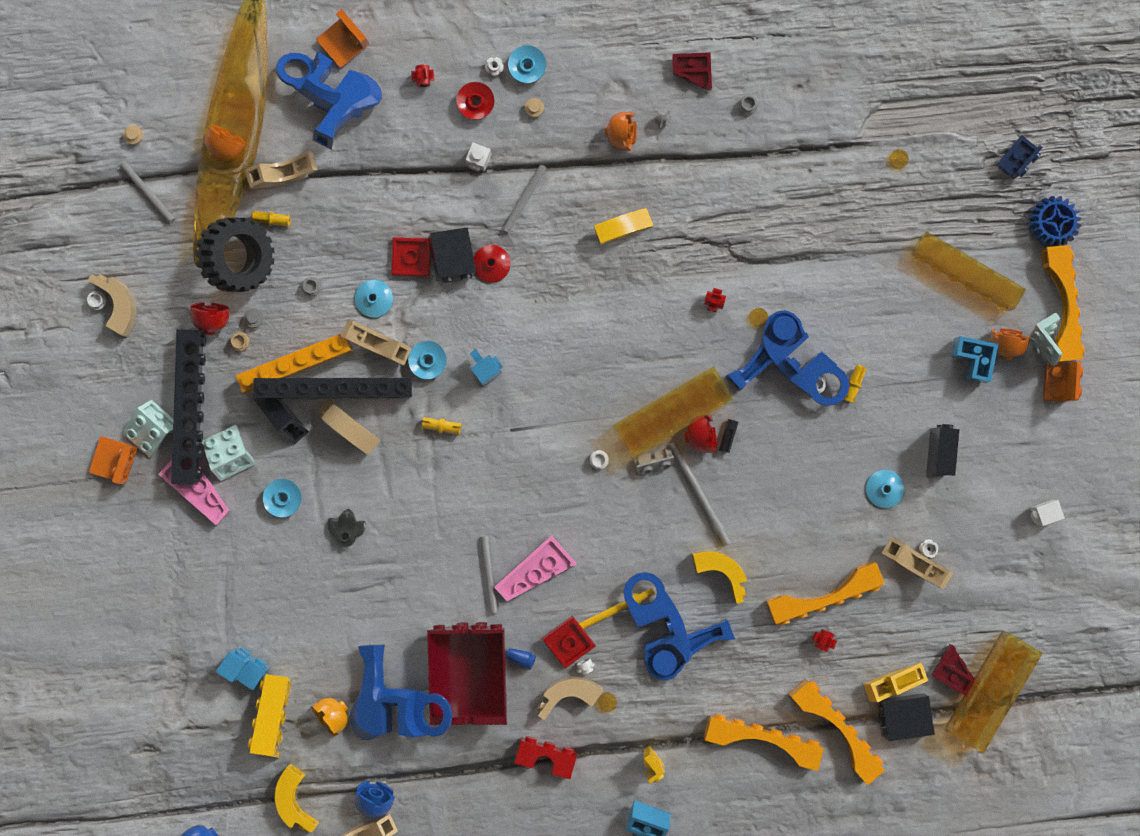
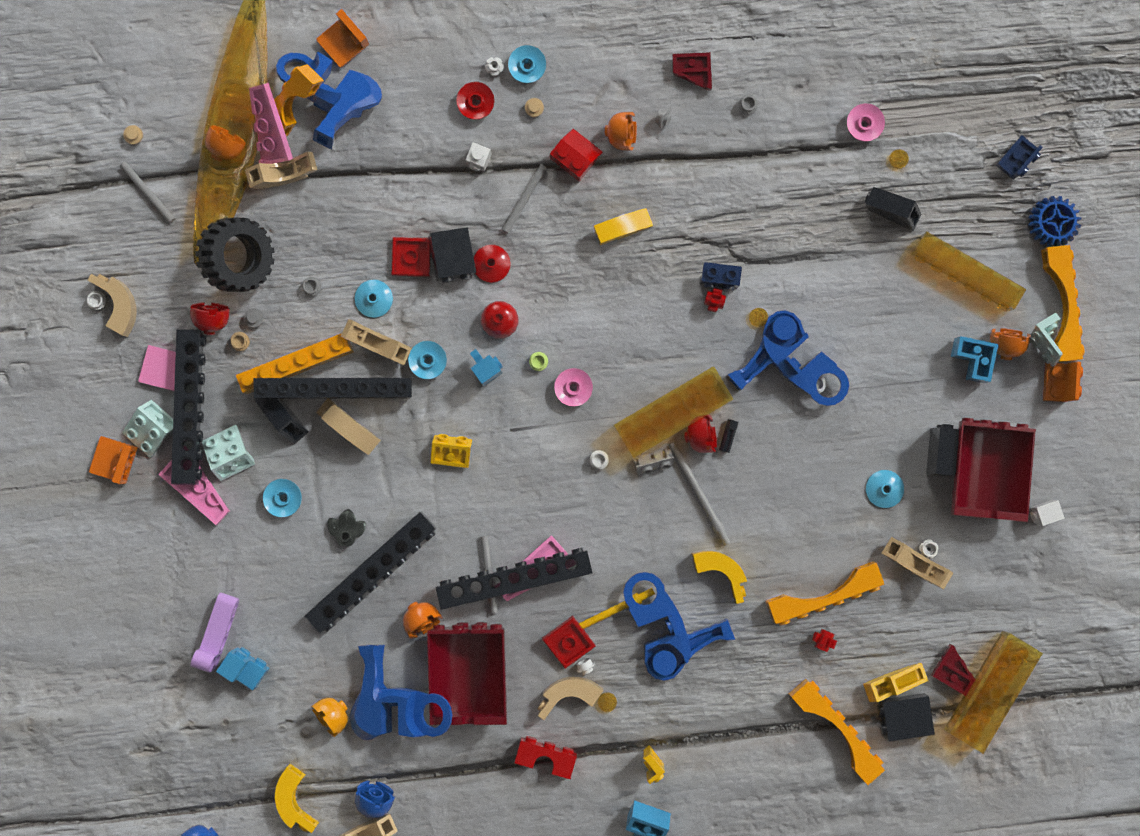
(158, 368): none -> bright pink tile
(216, 633): none -> lavender beam
(270, 716): yellow wedge -> none
(271, 135): none -> bright pink wing
(271, 218): yellow axle -> none
(302, 83): none -> light orange arch
(317, 615): none -> black brick
(420, 618): none -> orange cylinder
(422, 75): red gear -> none
(441, 425): yellow pin -> none
(448, 599): none -> black brick
(451, 450): none -> yellow bracket
(499, 319): none -> red cylinder
(521, 658): blue cone -> none
(538, 361): none -> yellowish green plate
(575, 154): none -> red slope
(580, 379): none -> bright pink dish
(721, 275): none -> dark blue bracket
(724, 731): light orange arch -> none
(855, 383): yellow axle -> none
(872, 116): none -> bright pink dish
(893, 207): none -> black slope
(993, 470): none -> dark red cylinder

